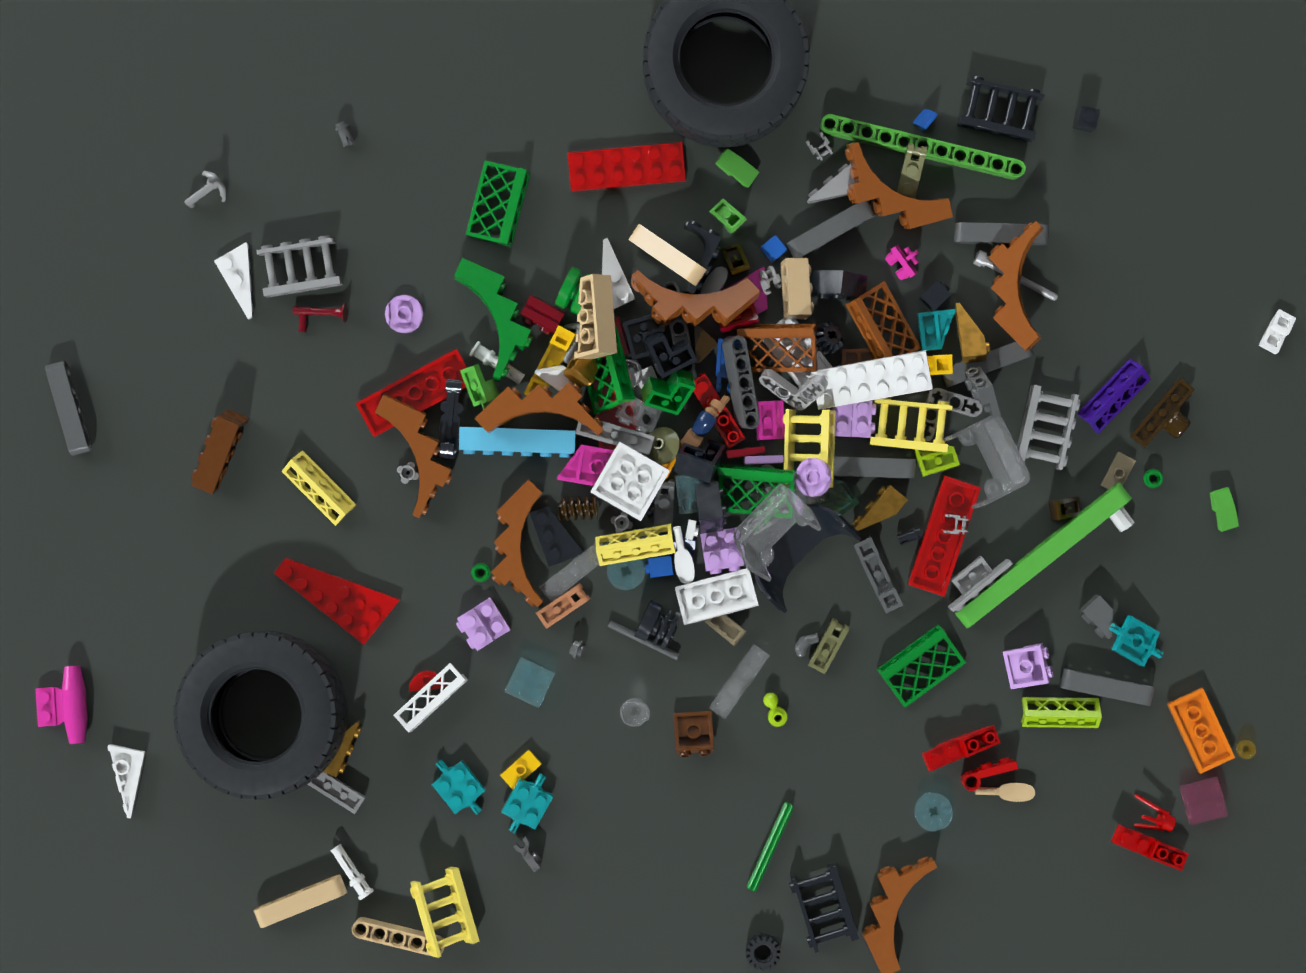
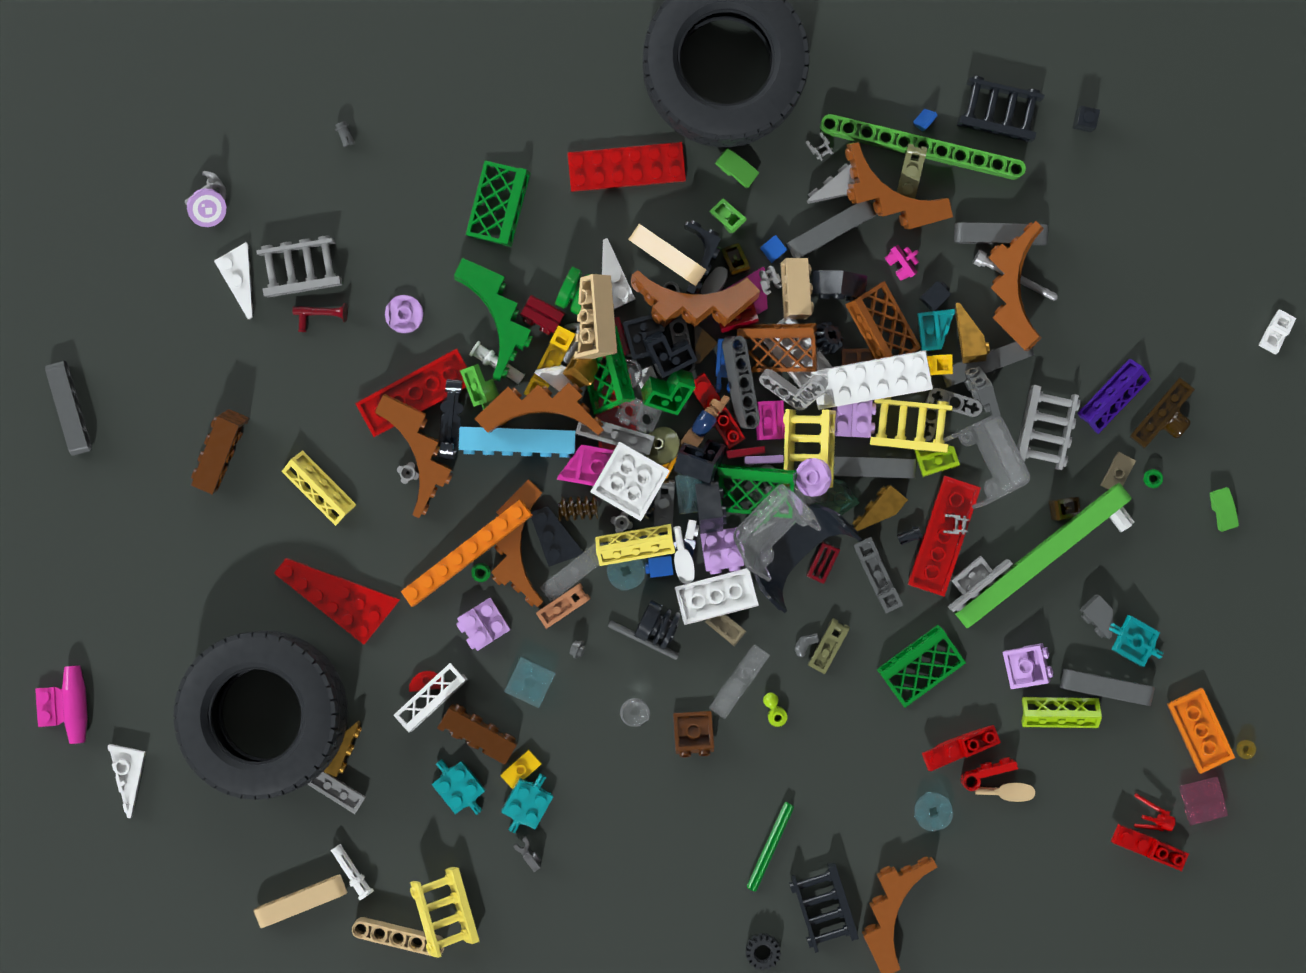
(206, 207): none -> lavender tile
(466, 553): none -> orange plate
(478, 733): none -> reddish brown wedge
(816, 559): none -> dark red tile

